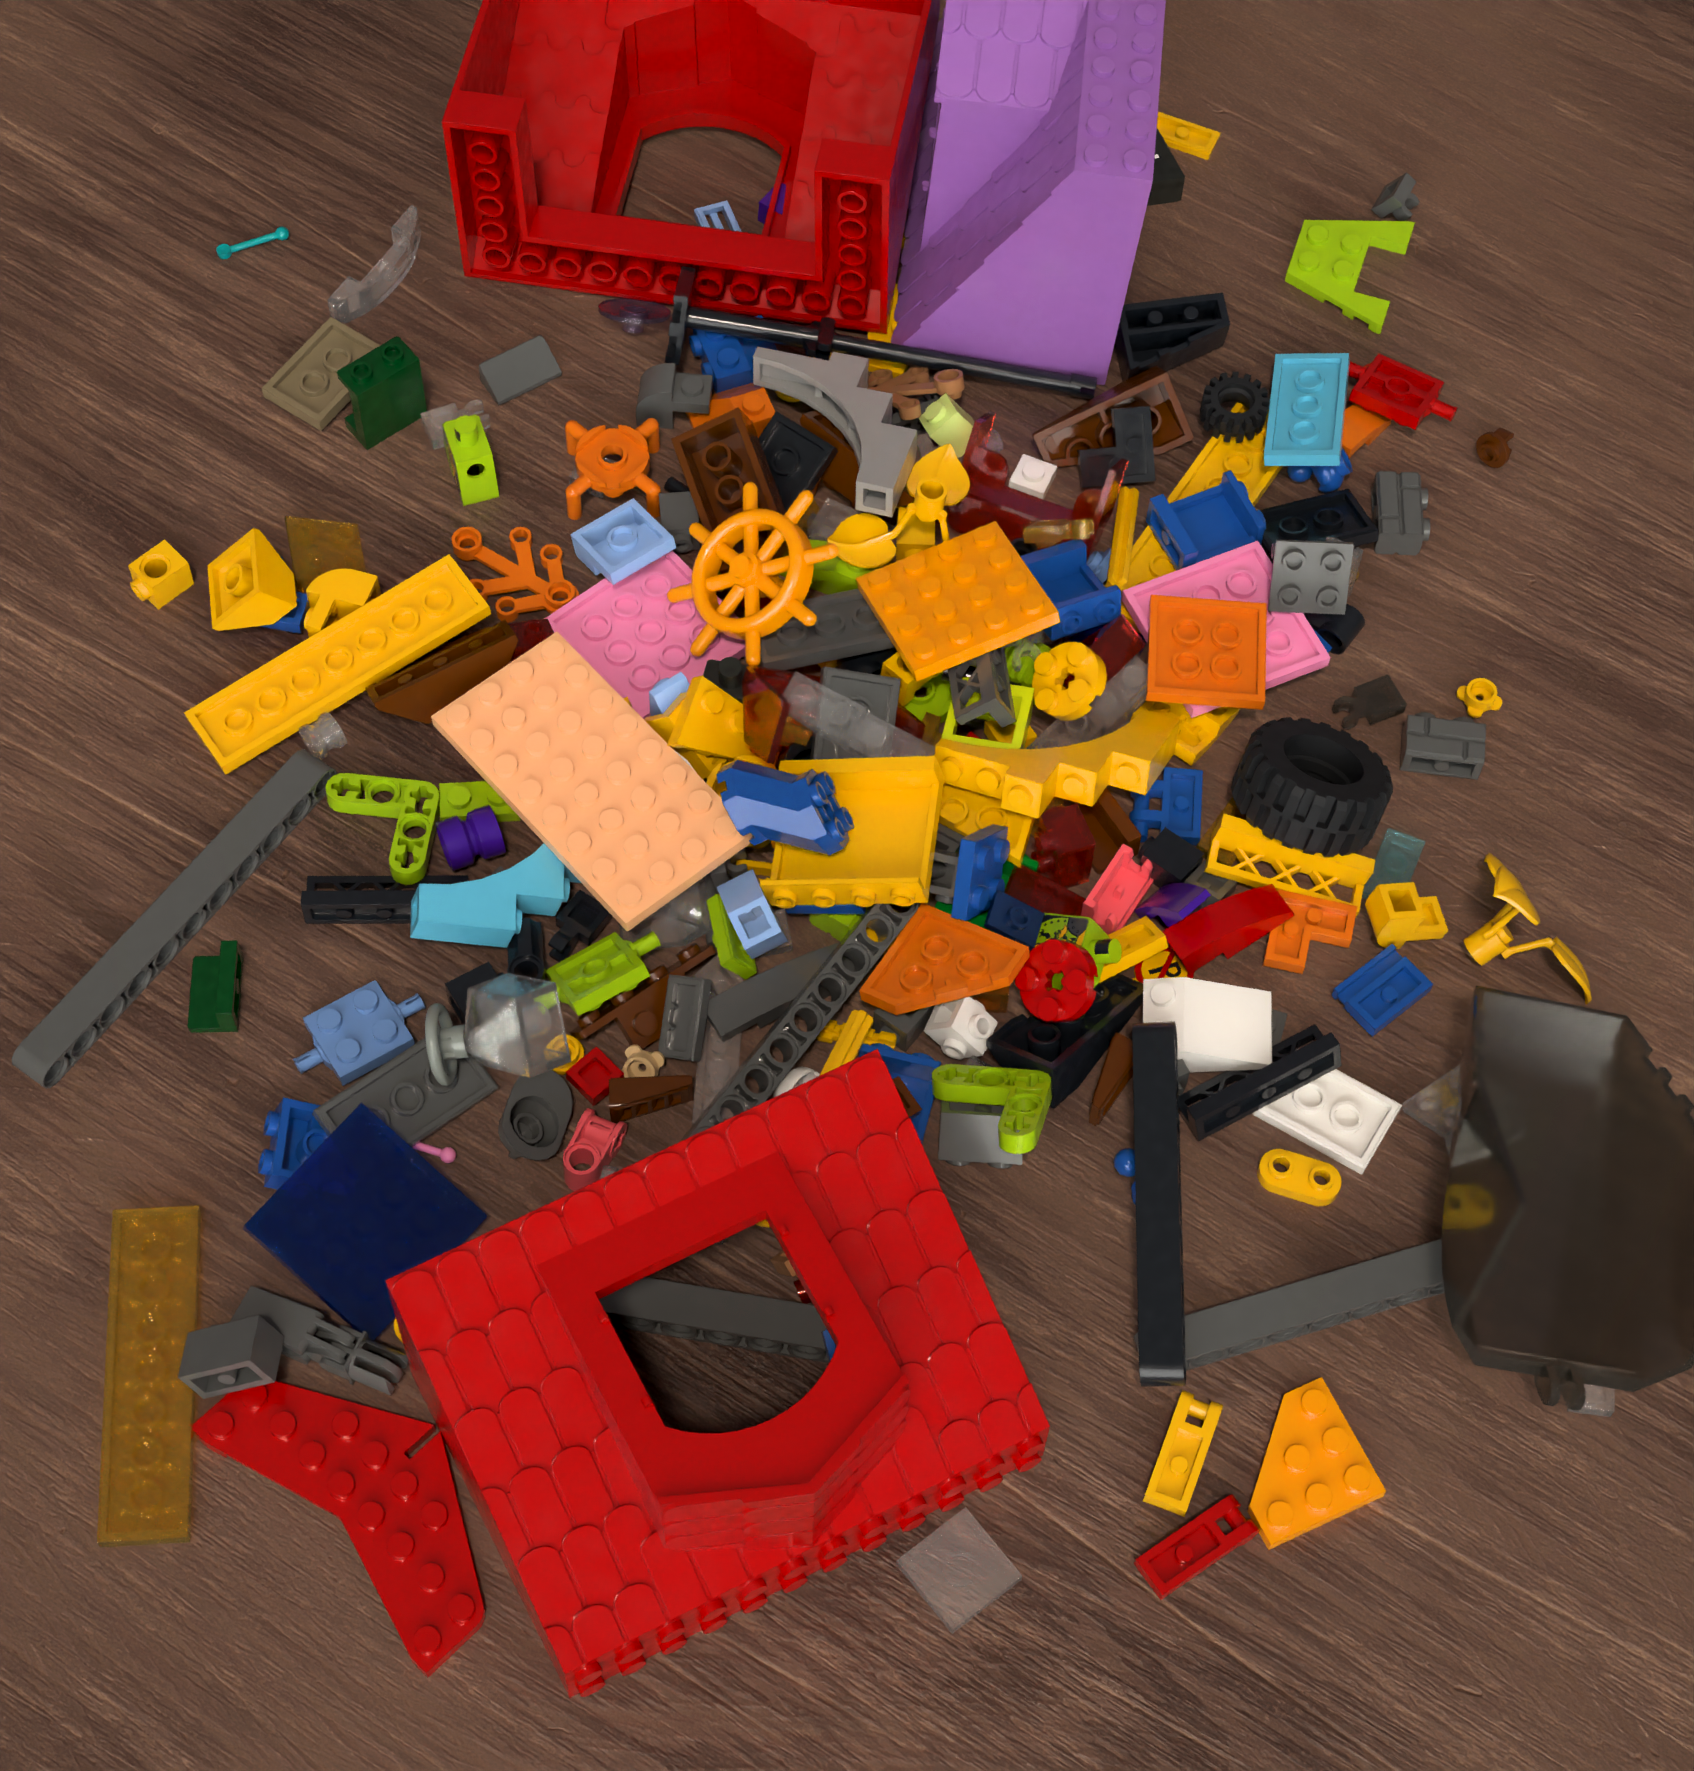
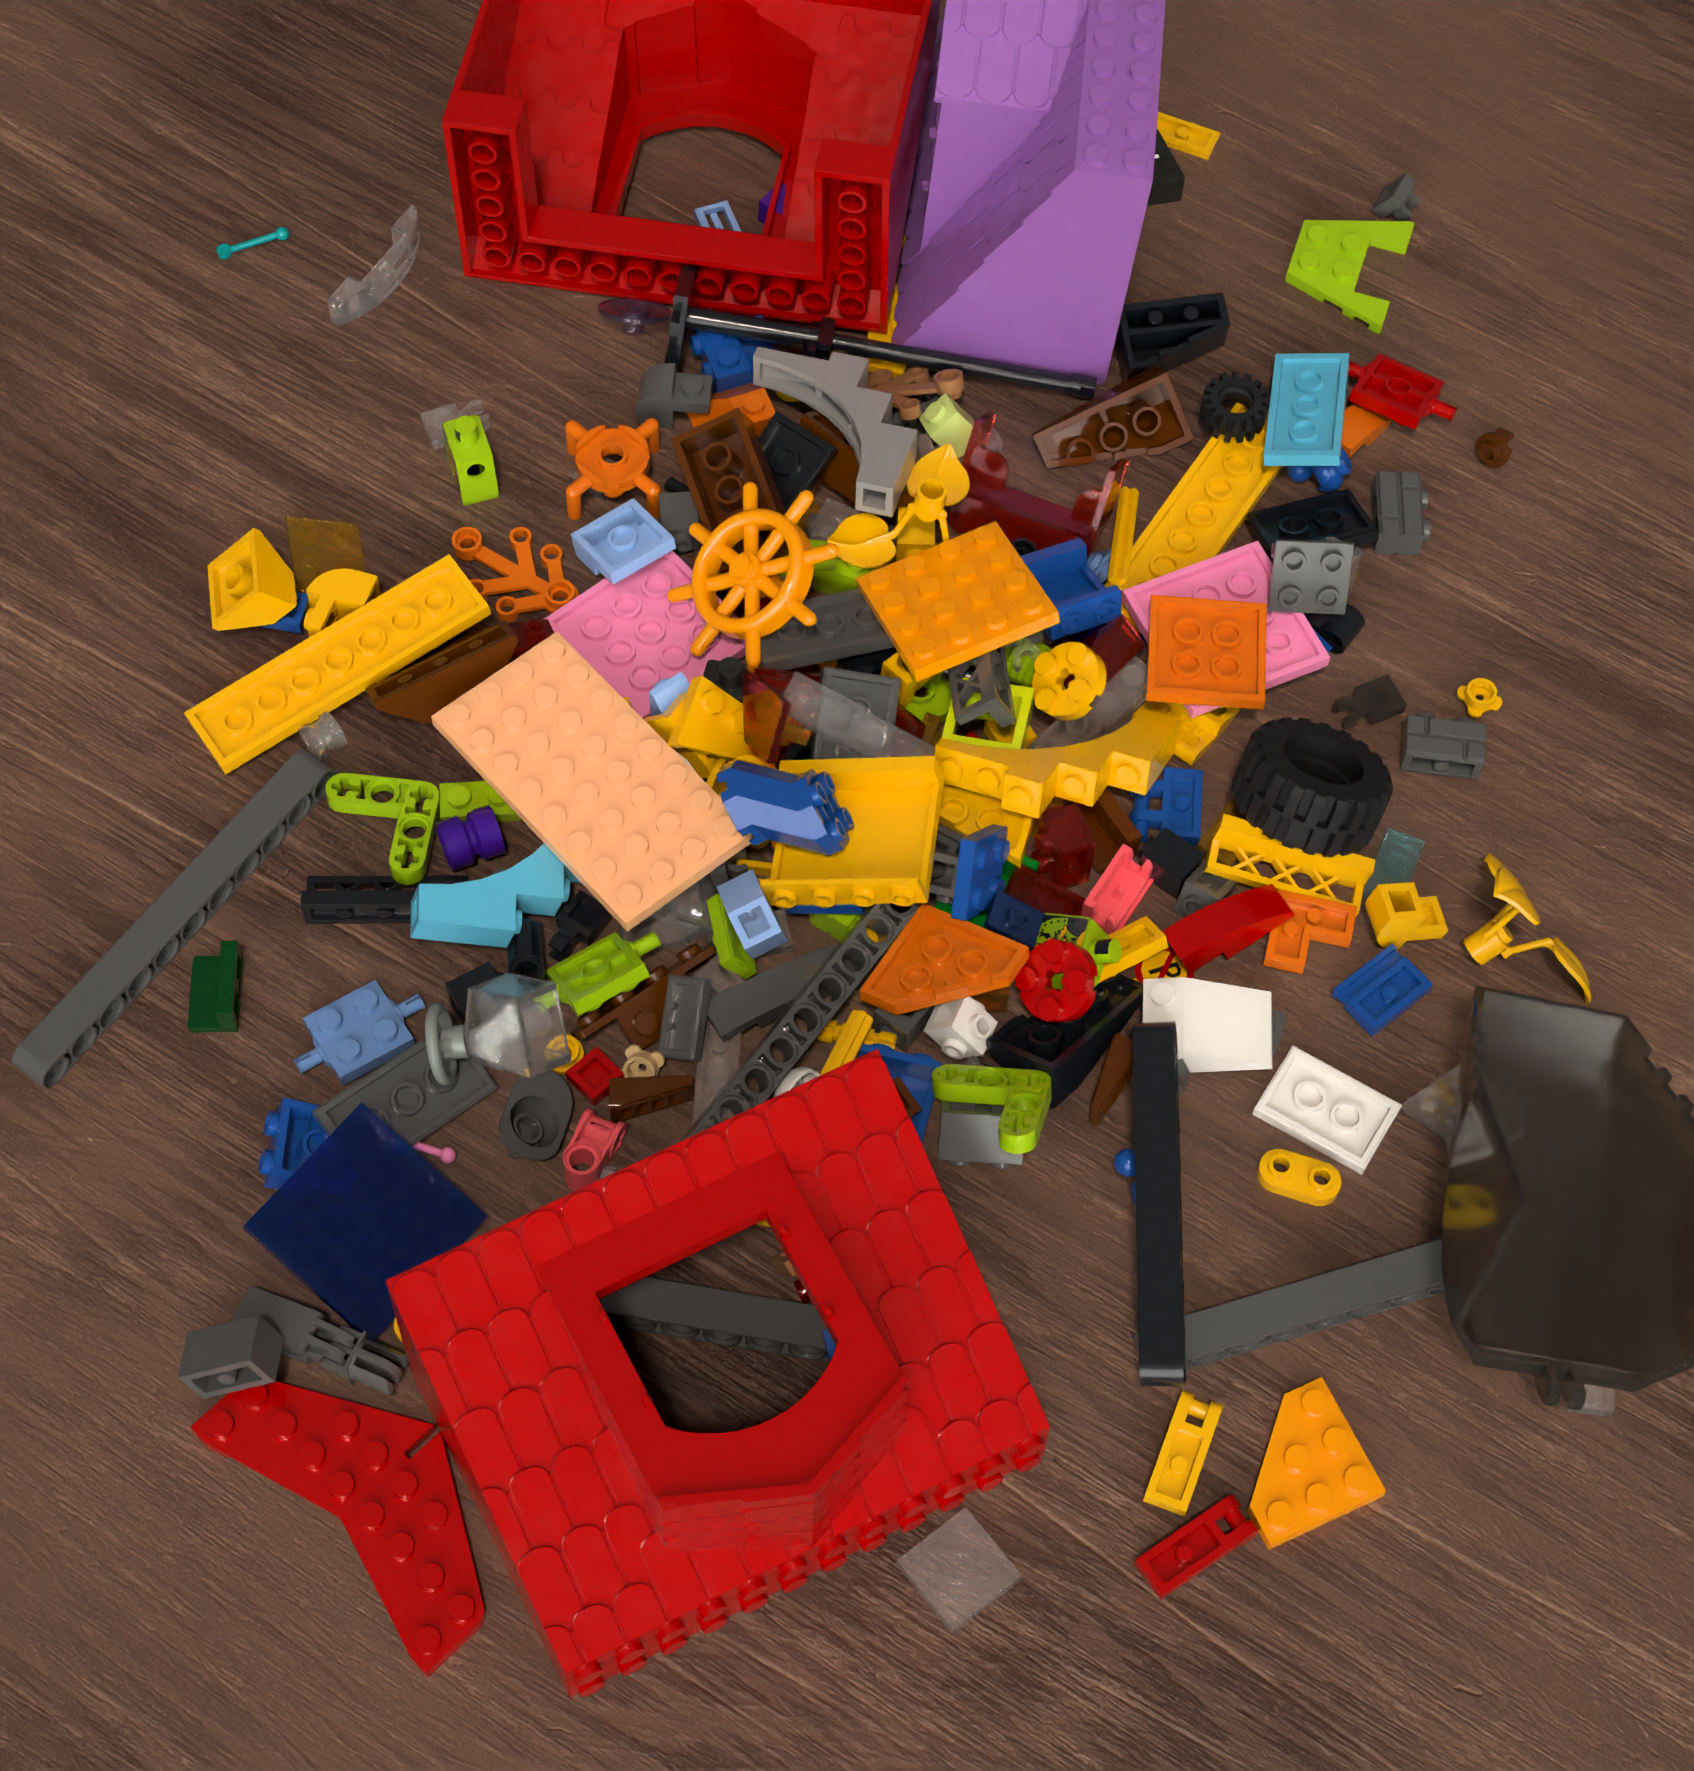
(145, 1404): clear yellow plate -> none
(163, 562): yellow brick -> none
(309, 379): dark tan plate -> none
(383, 392): dark green panel -> none
(519, 370): dark grey slope -> none
(1033, 476): white plate -> none
(1050, 532): clear yellow plate -> none
(1131, 442): black plate -> none
(1173, 902): dark purple slope -> none
(1206, 522): blue panel -> none
(1262, 1086): black fence -> none

